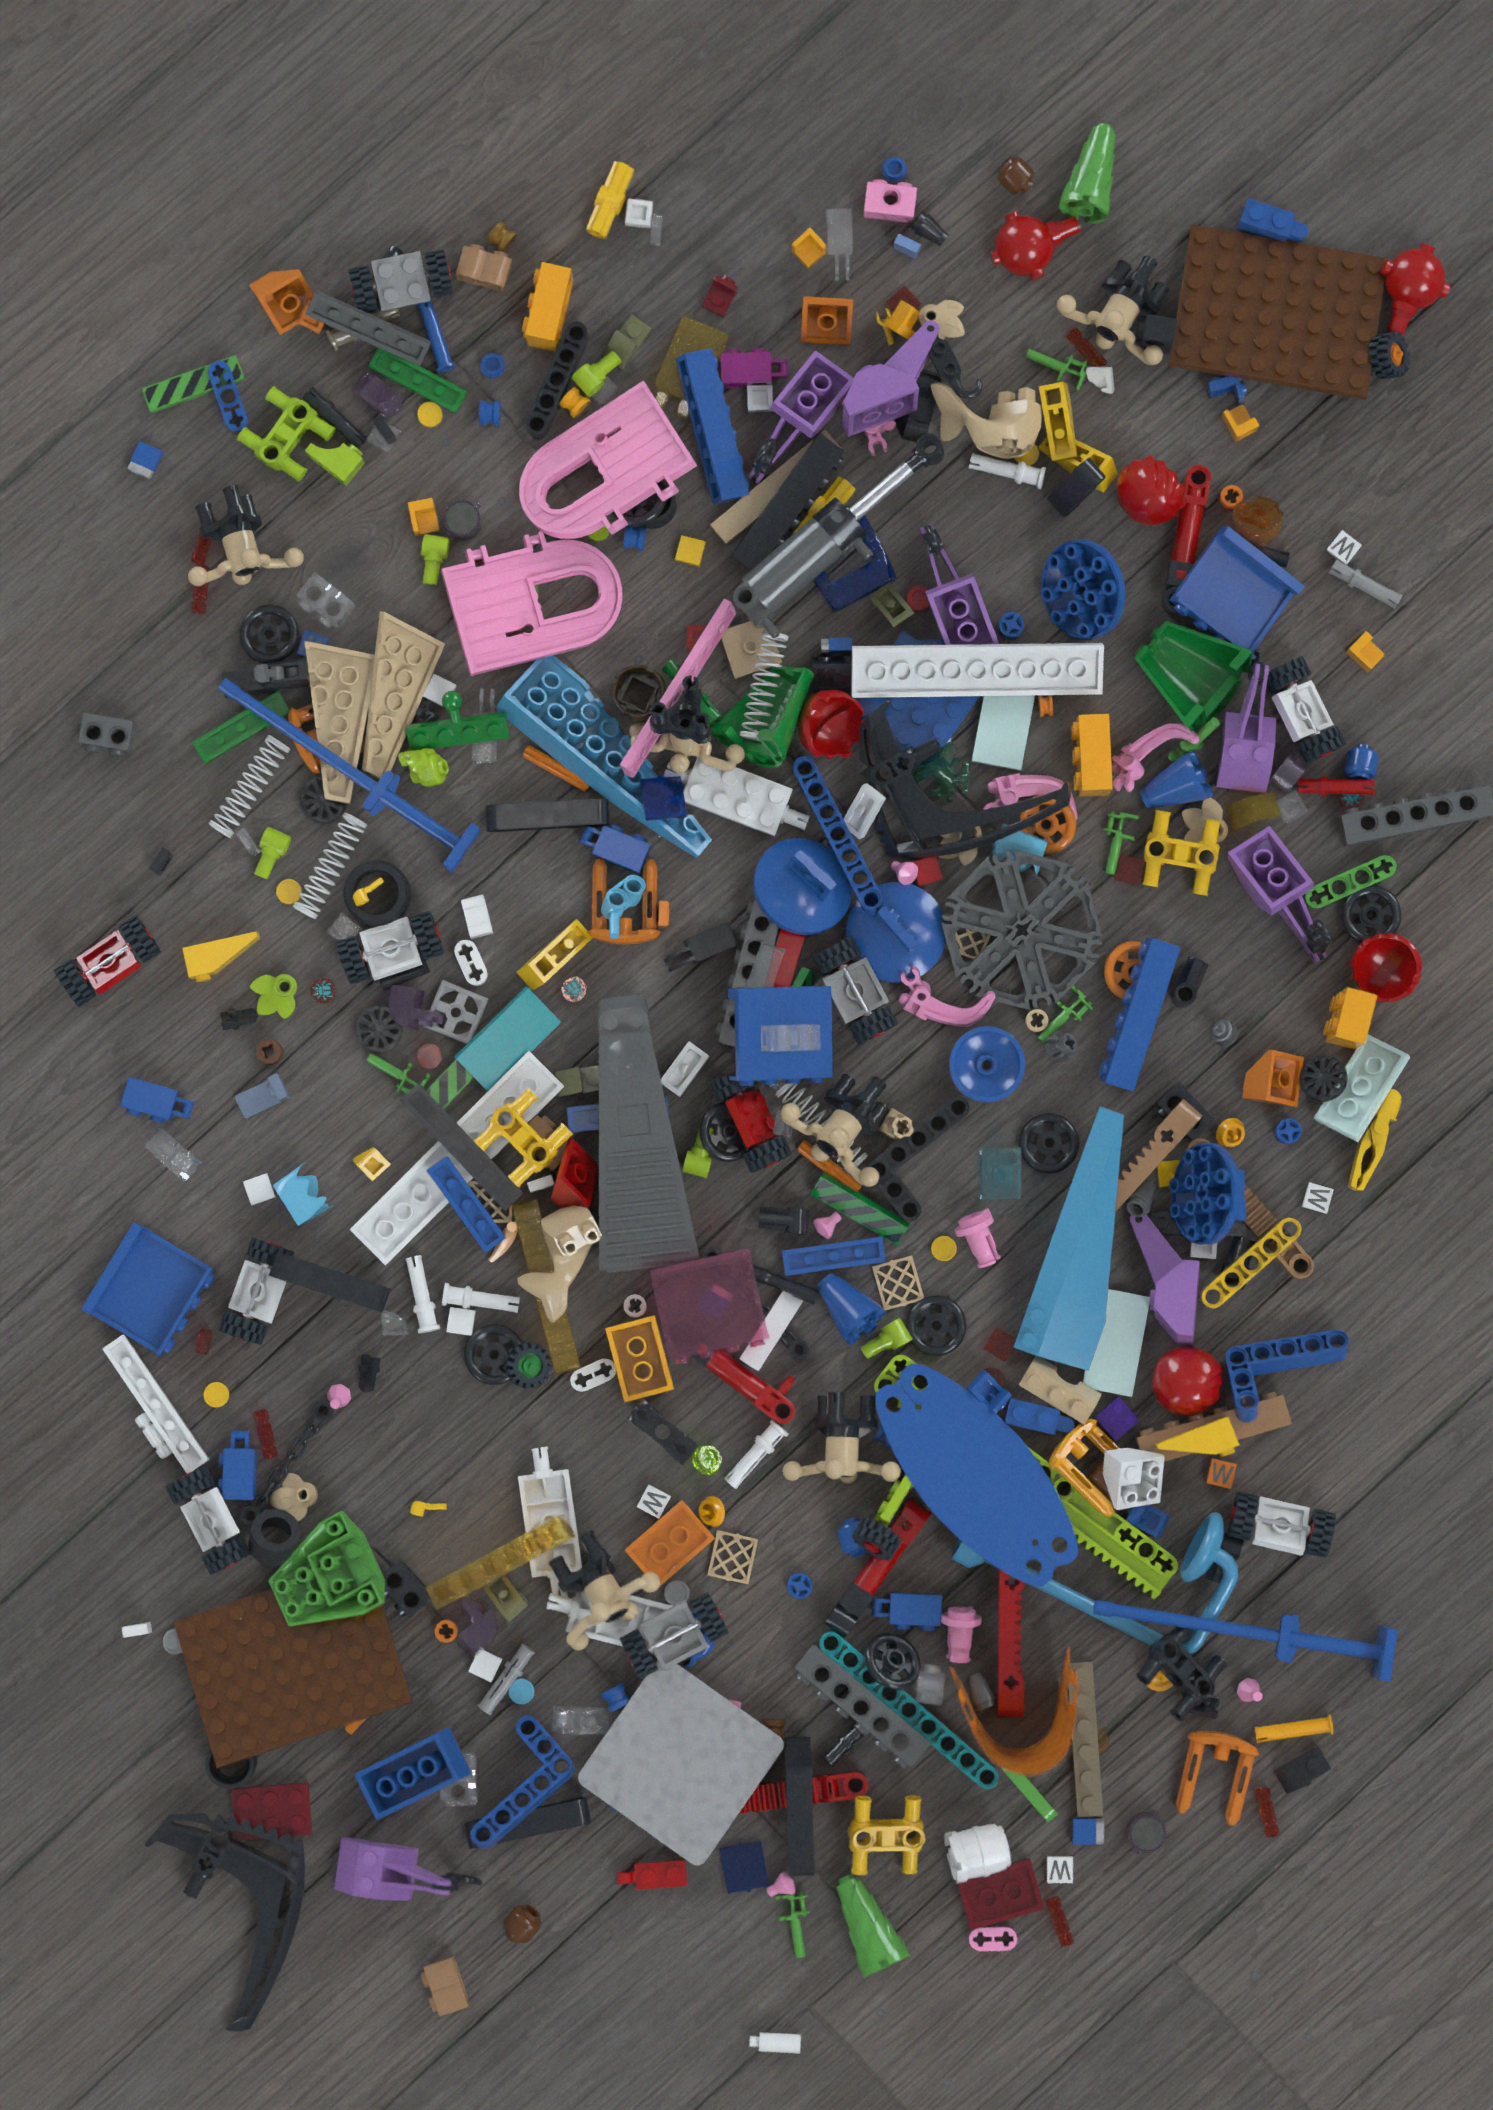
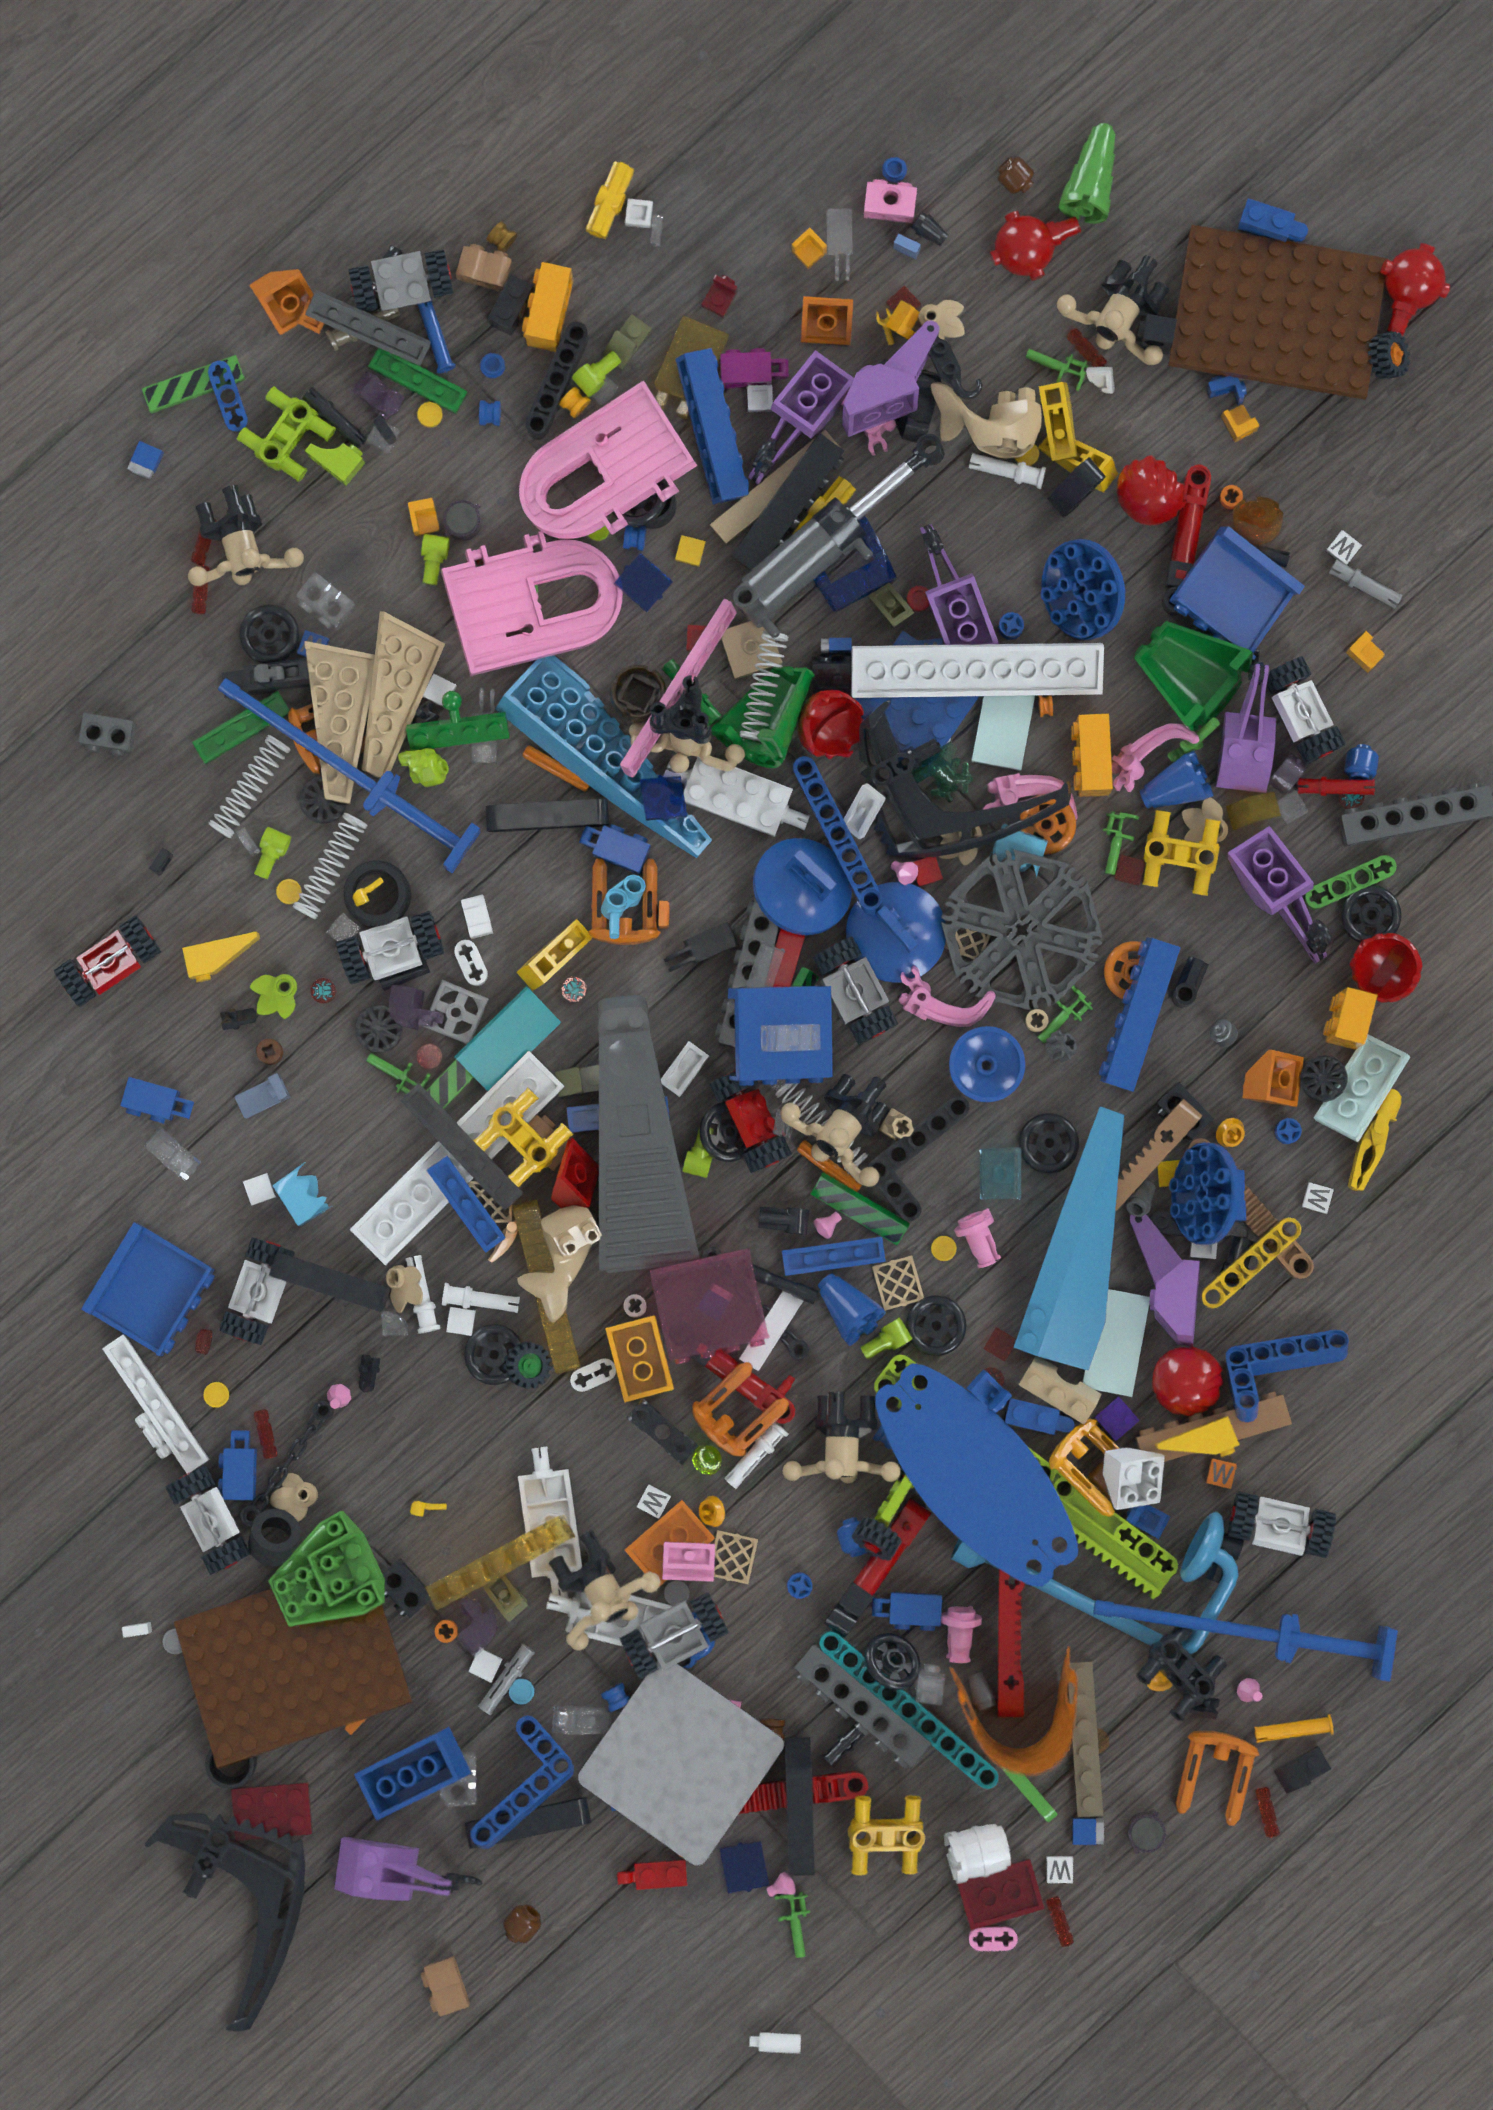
(371, 1163): yellow slope -> none
(404, 1286): none -> tan plate
(511, 305): none -> black brick
(541, 1184): white tile -> none
(643, 582): none -> clear blue piece
(688, 1561): none -> bright pink plate
(718, 1430): none -> orange piece
(870, 1930): bright green cone -> none

